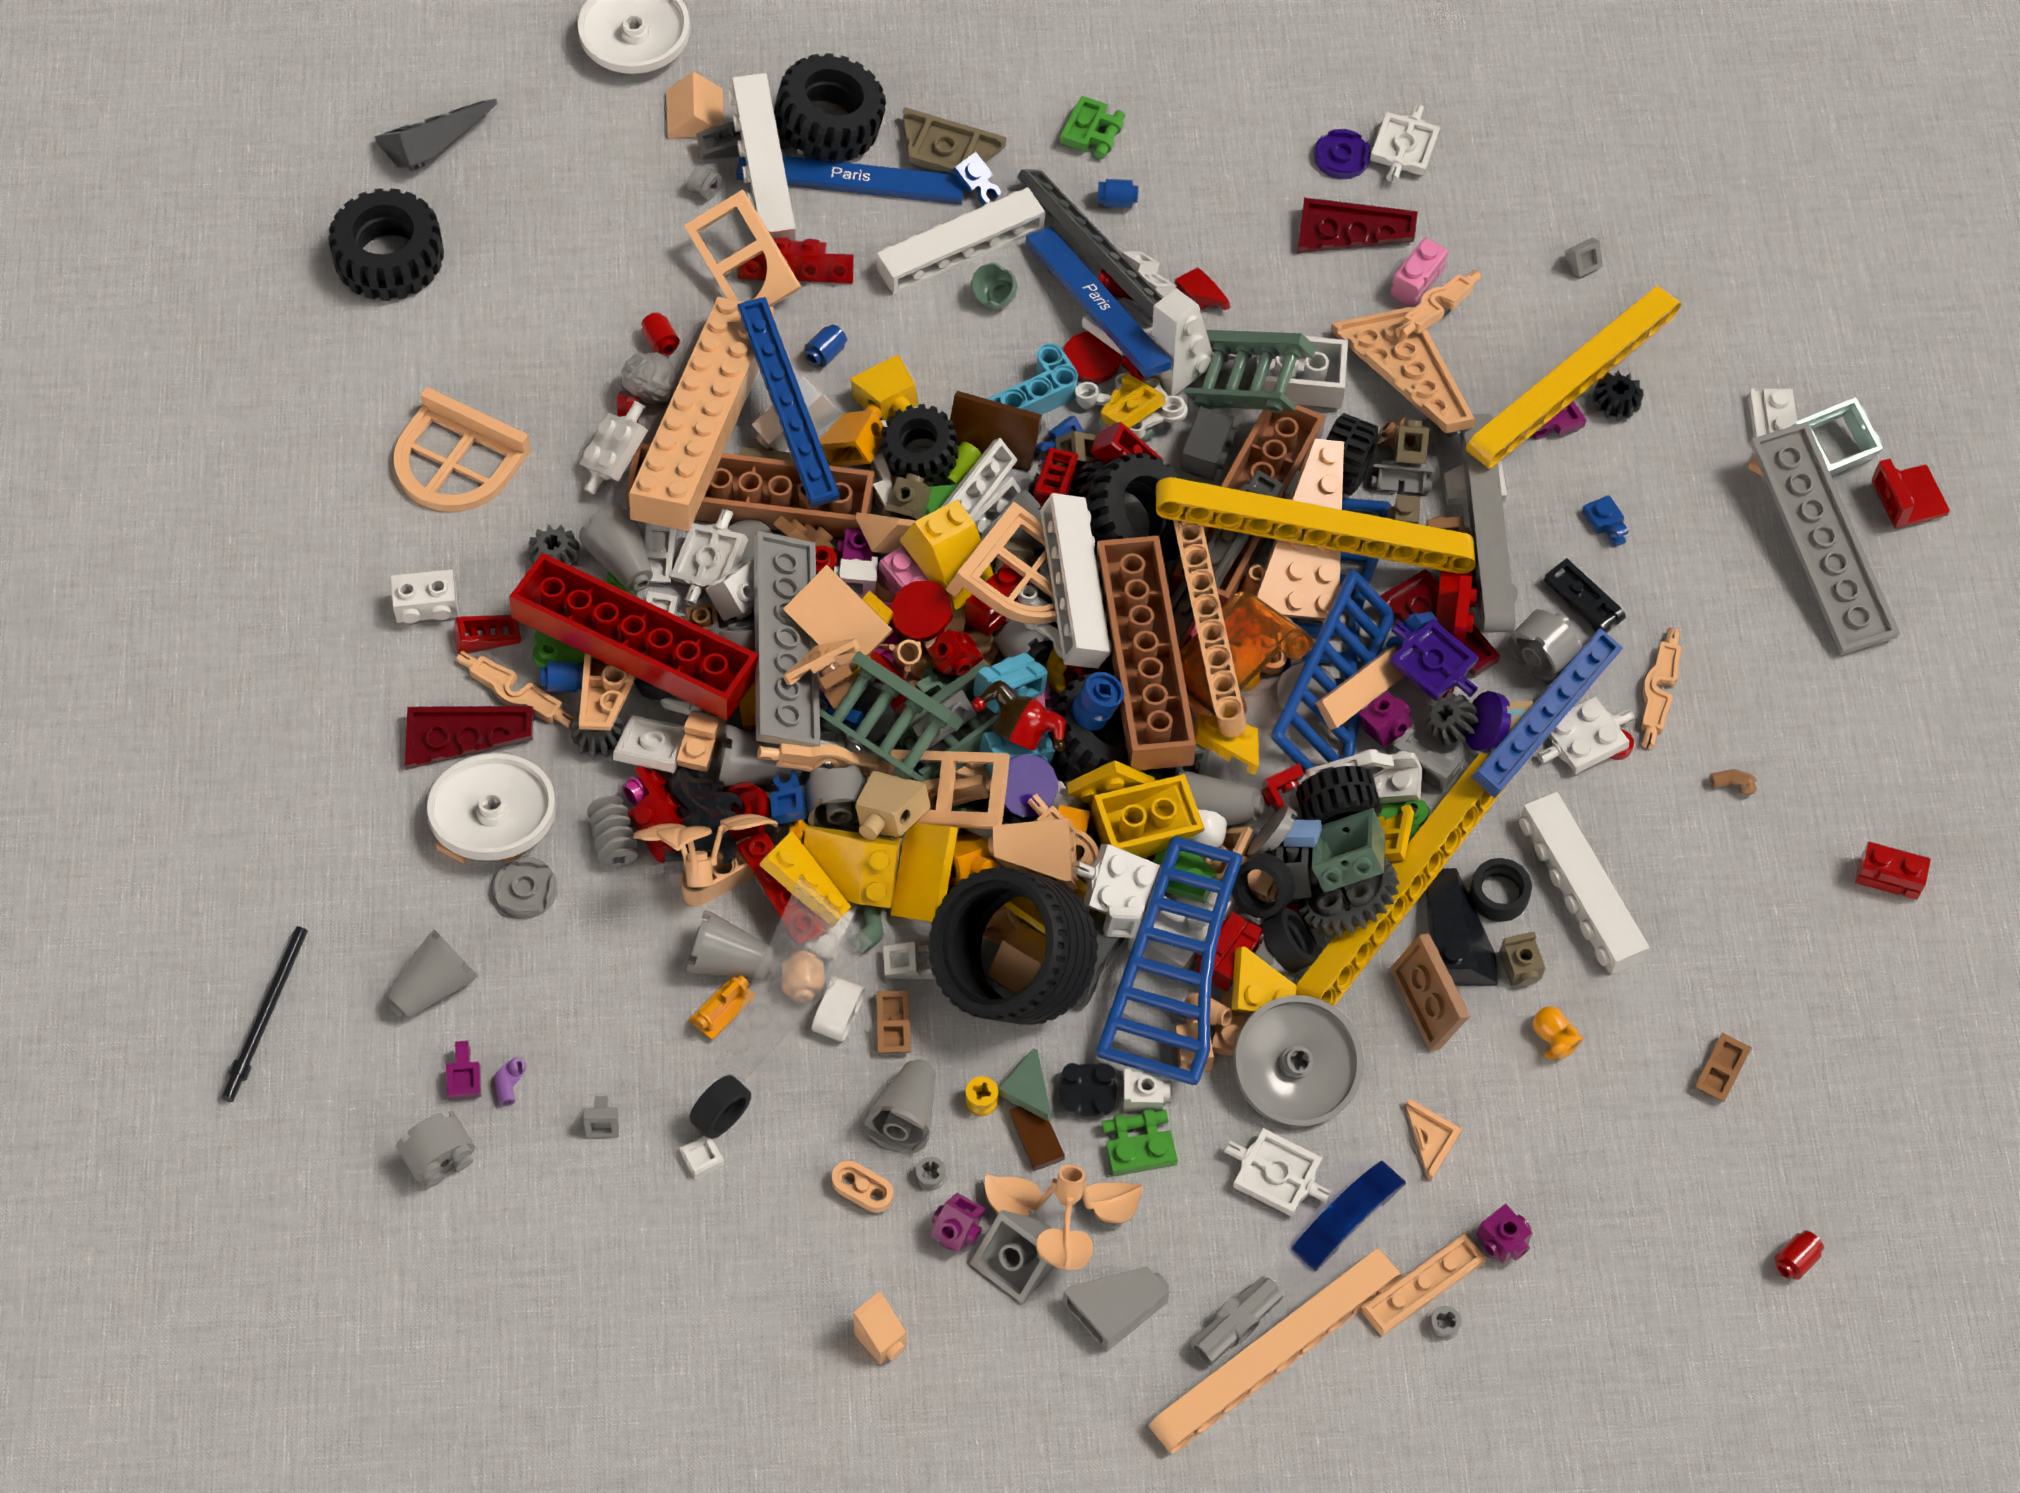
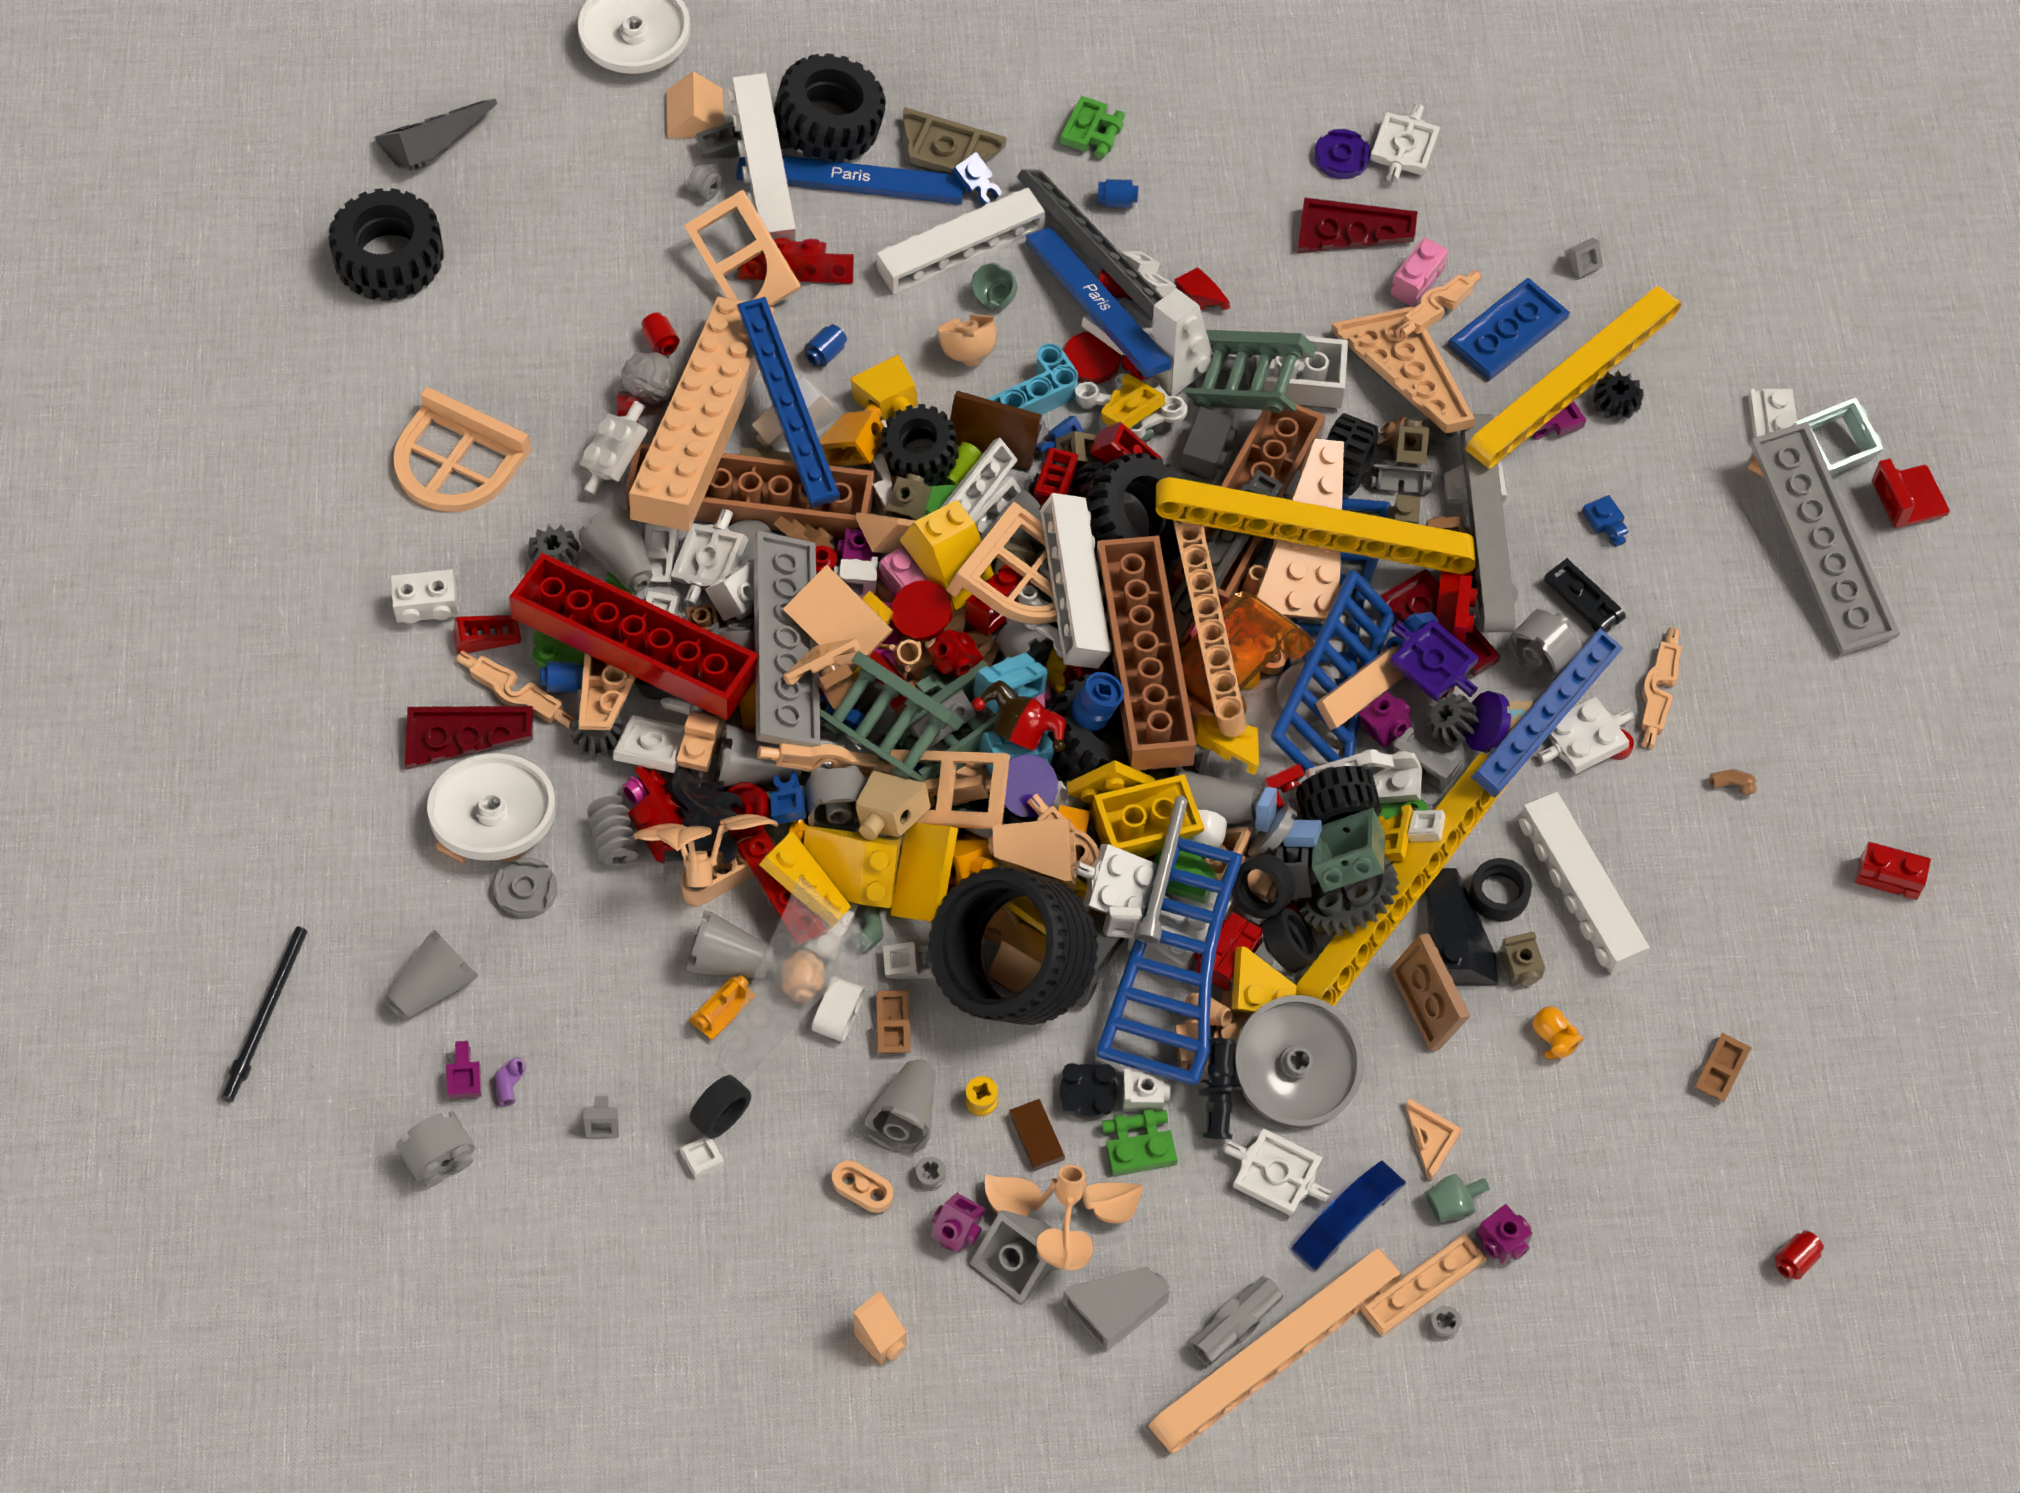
(969, 339): none -> light nougat cylinder
(1027, 1087): sand green tile -> none
(1149, 928): none -> light grey piece
(1220, 1088): none -> black piece
(1266, 809): none -> light blue tile
(1426, 825): none -> white tile
(1452, 1199): none -> sand green piece
(1508, 329): none -> blue tile

